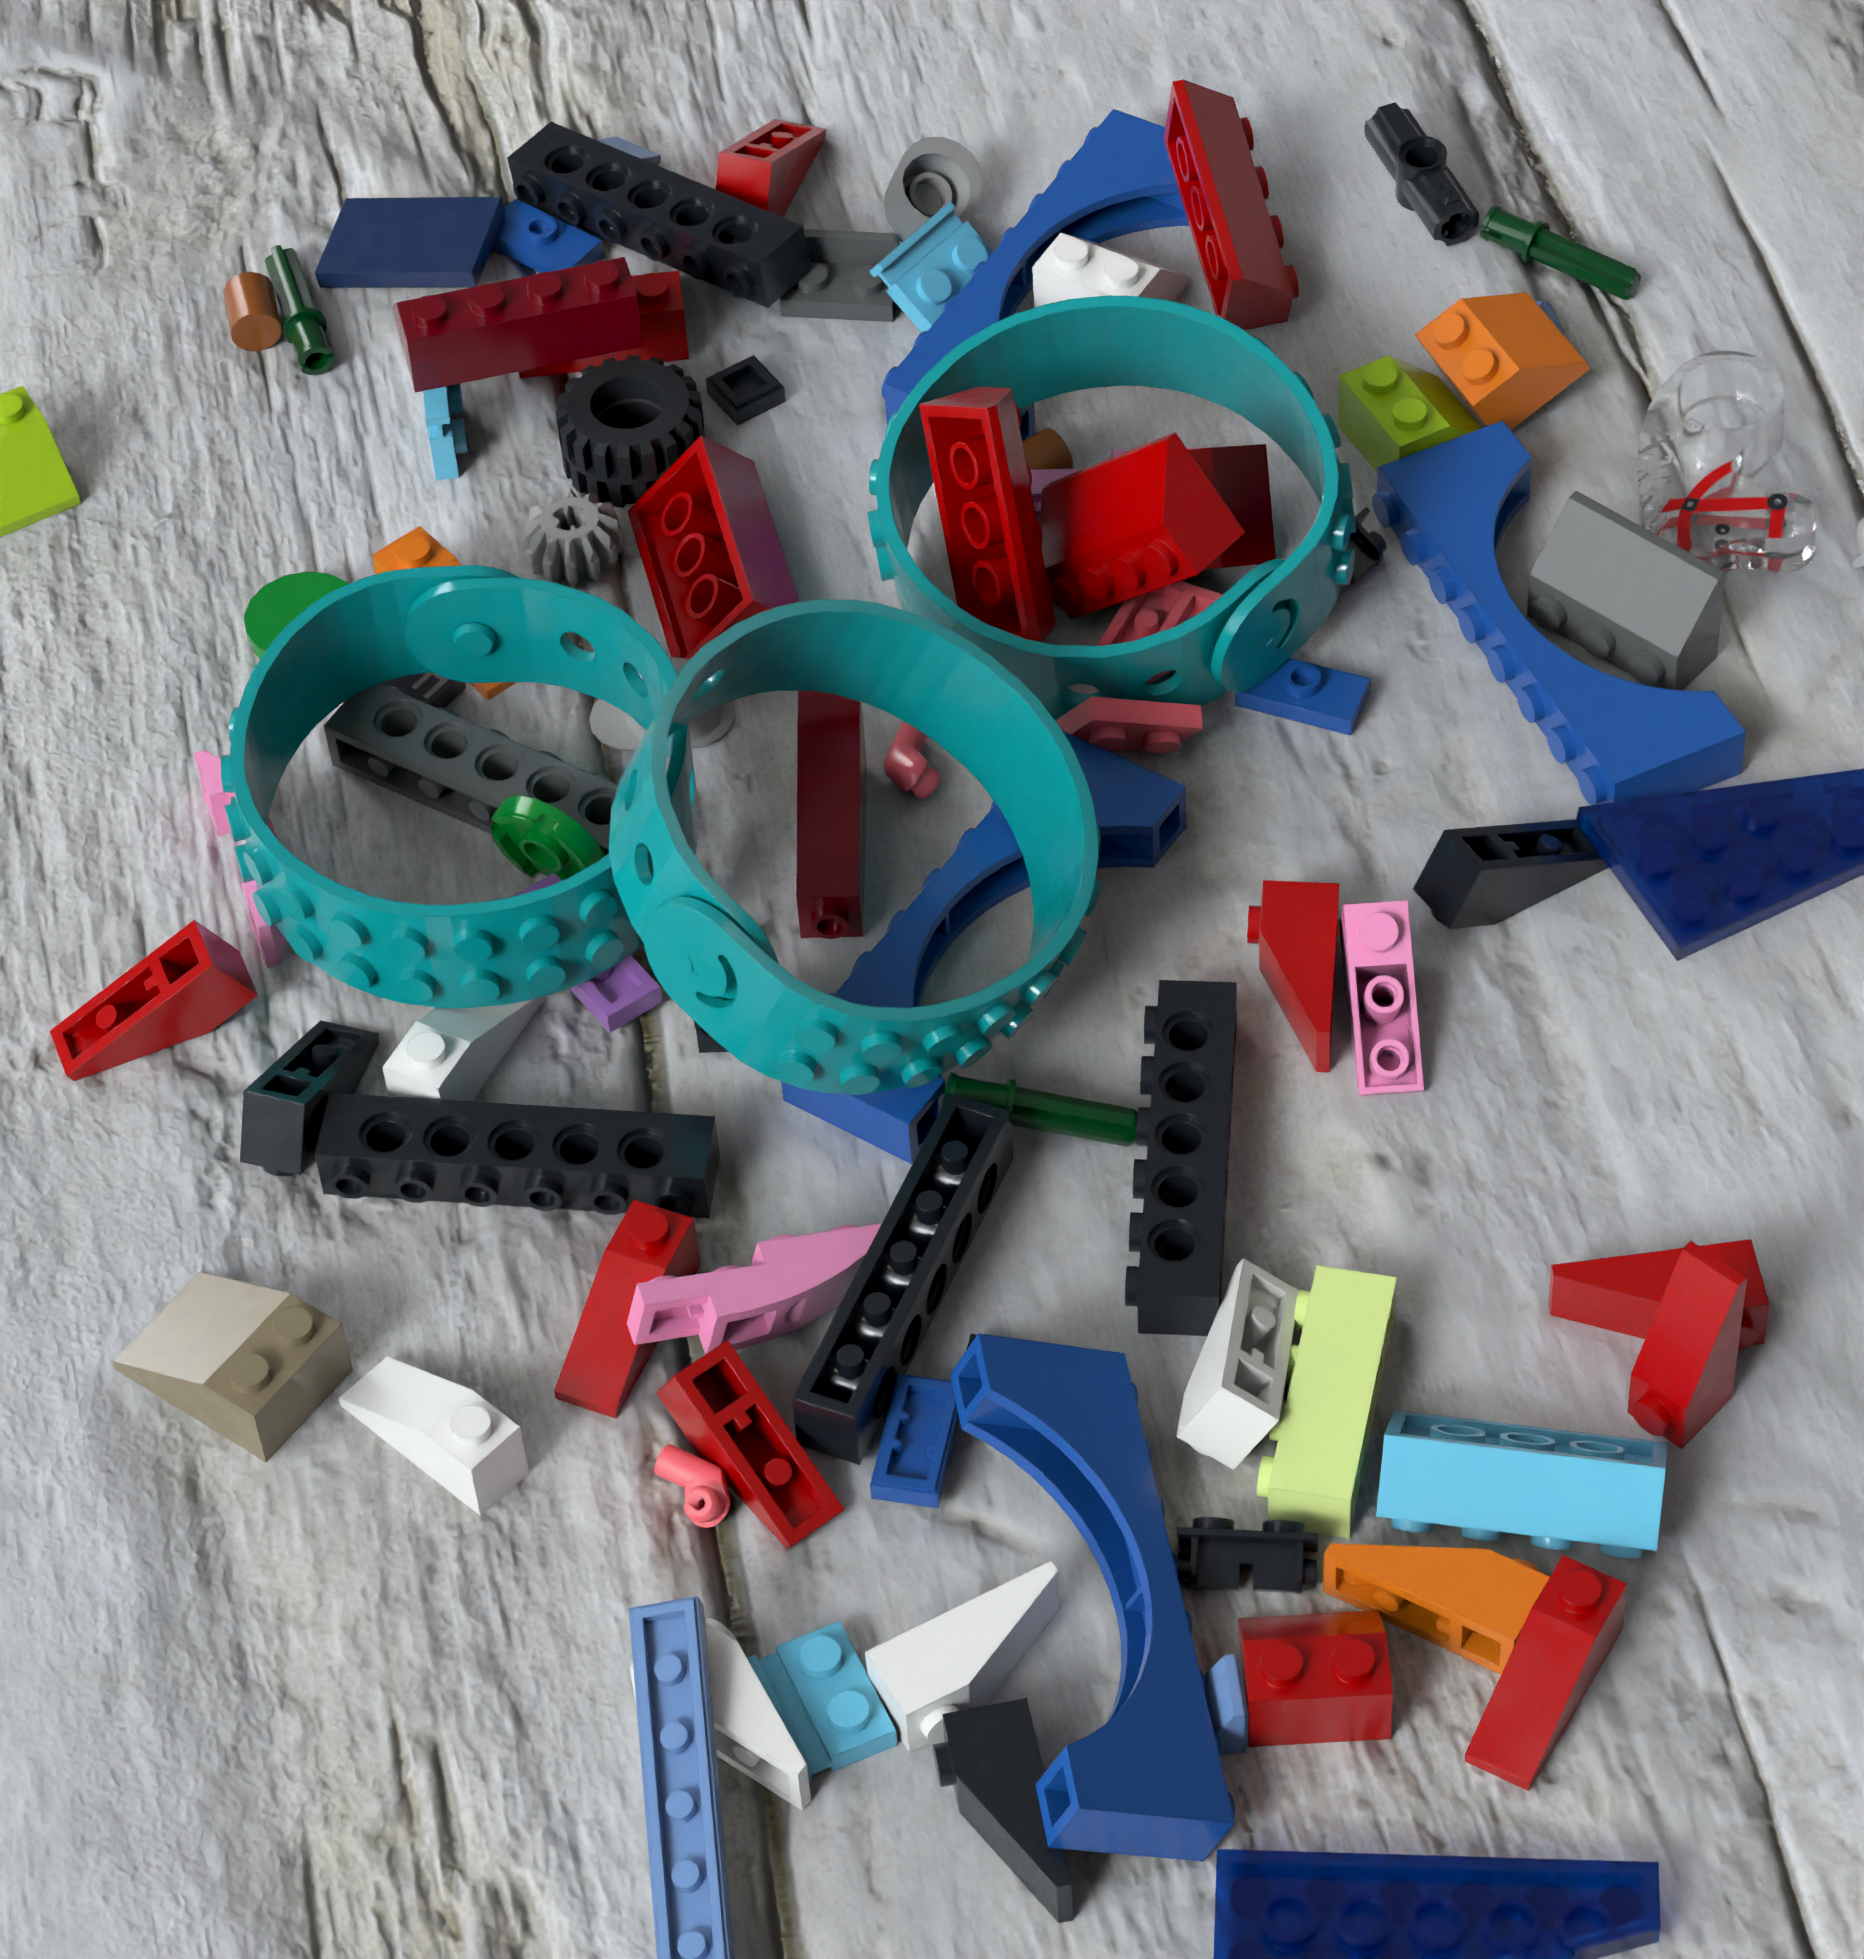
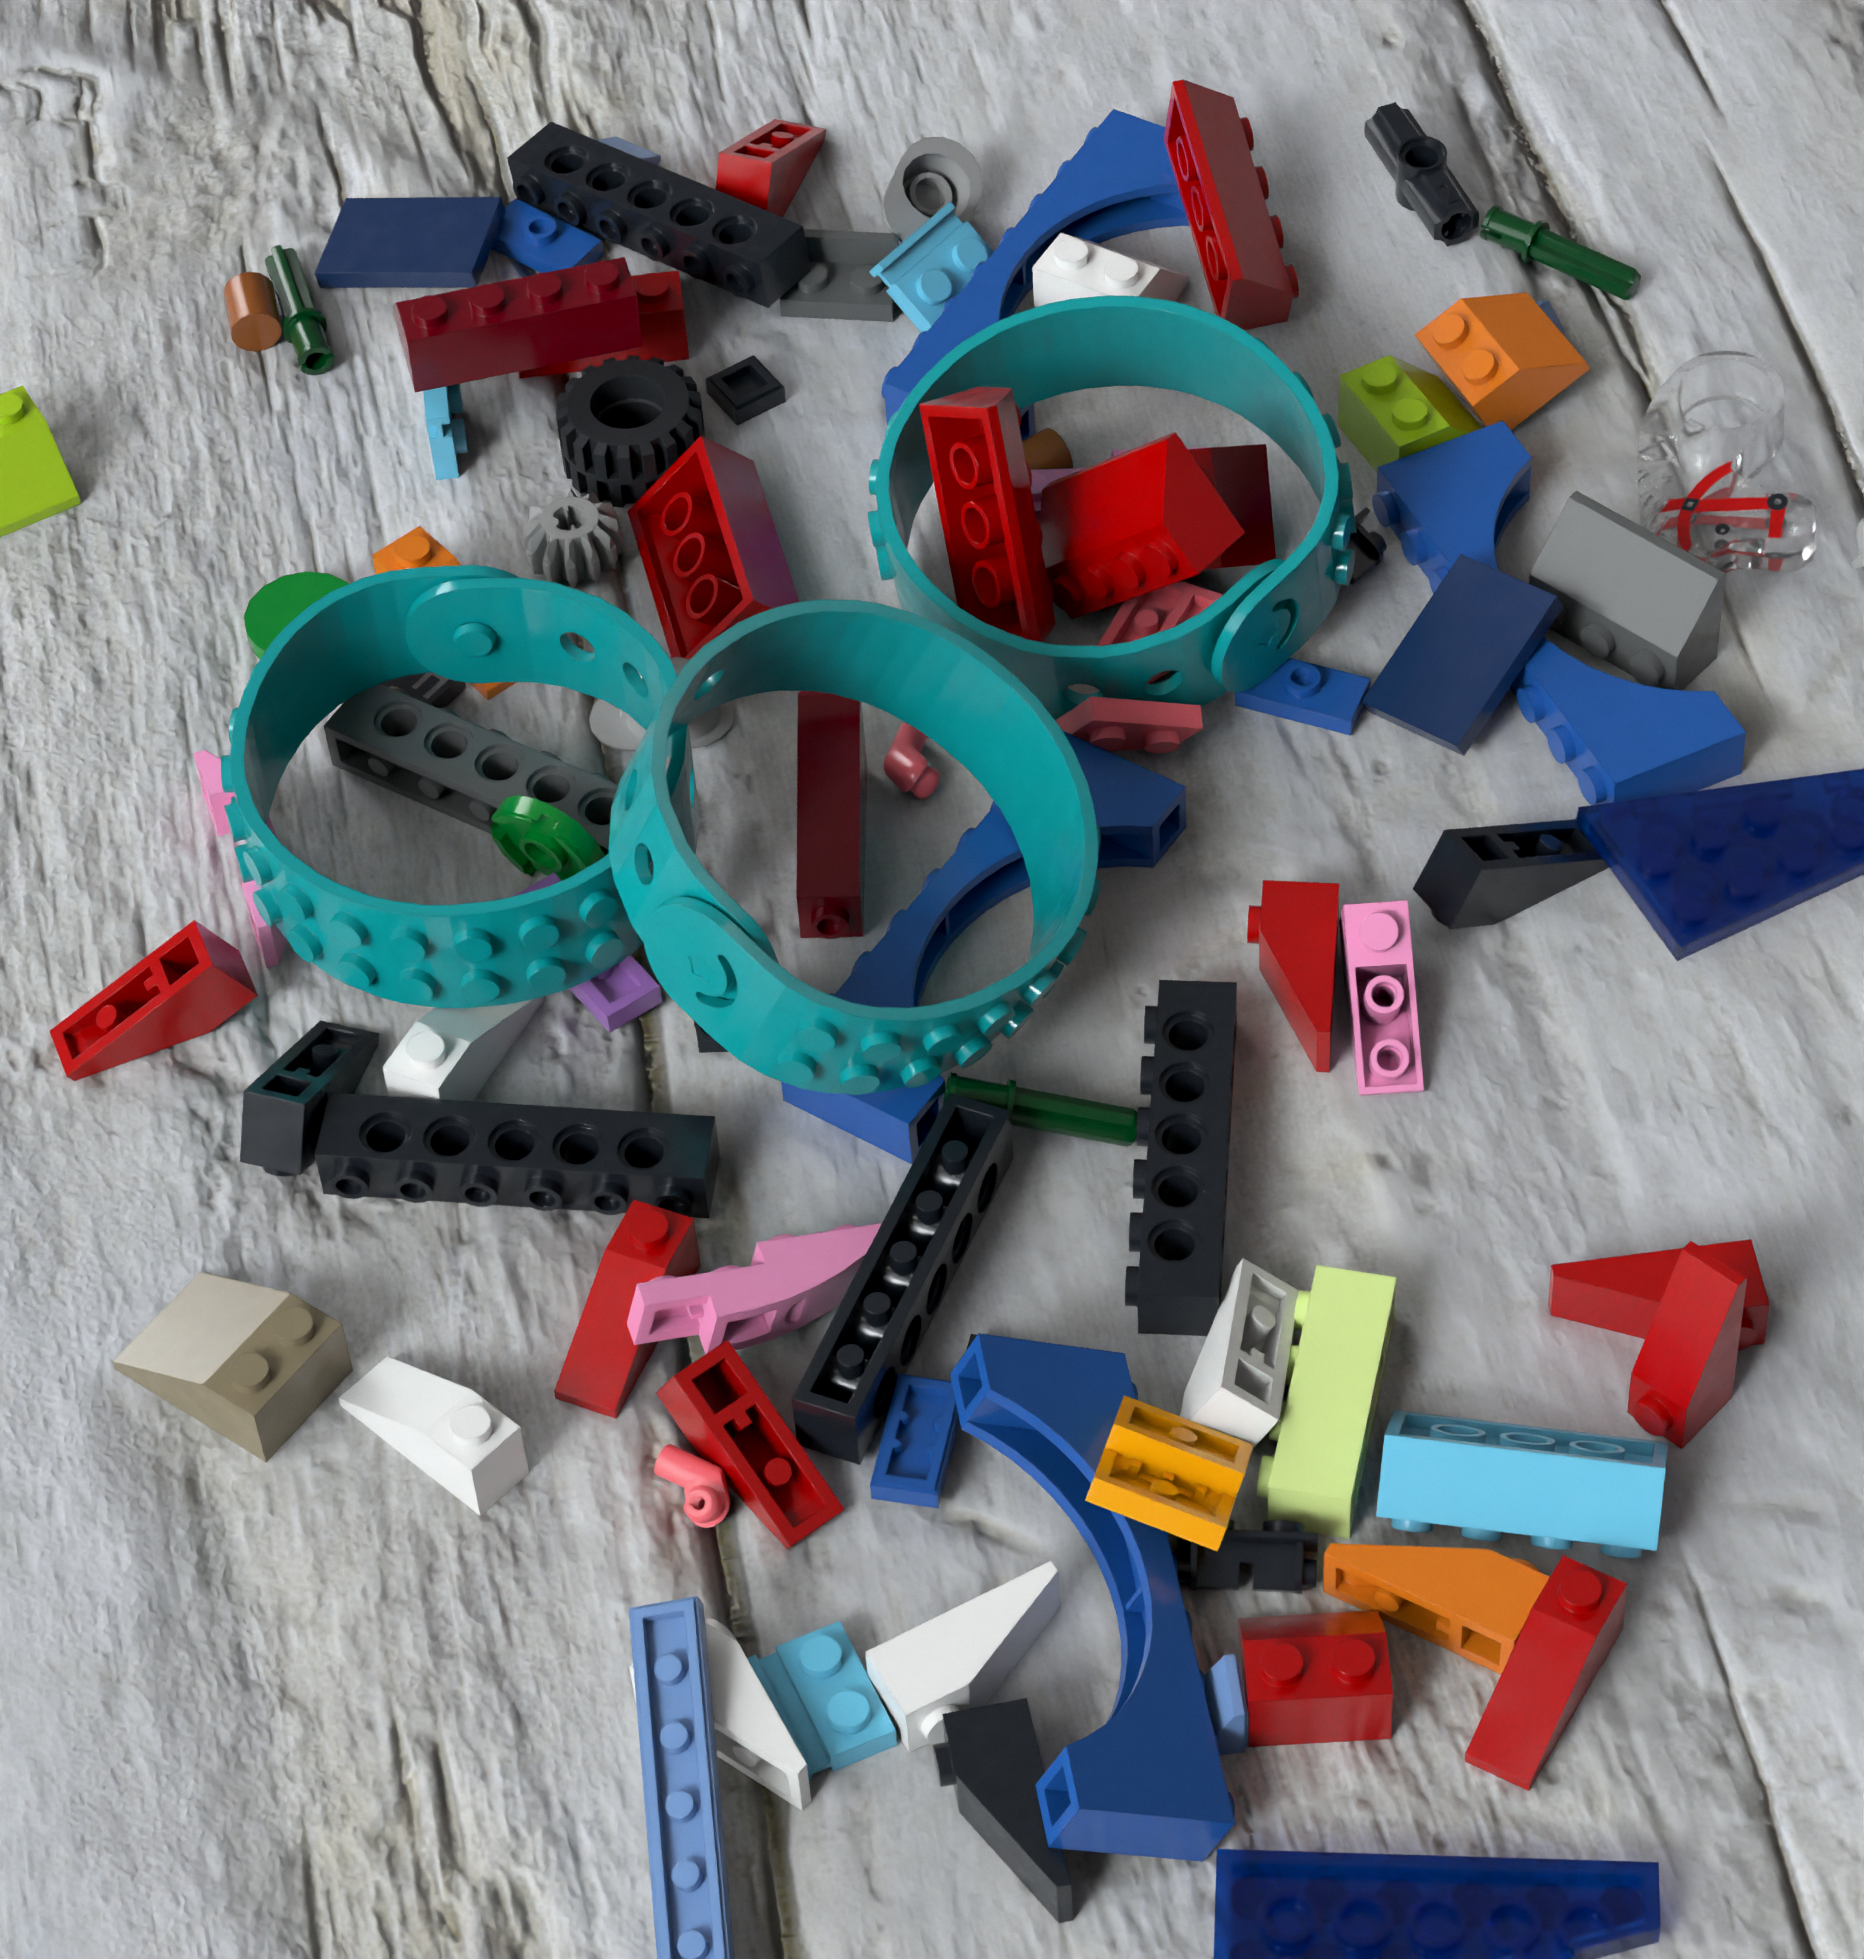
(1170, 1473): none -> light orange slope
(1462, 654): none -> dark blue tile

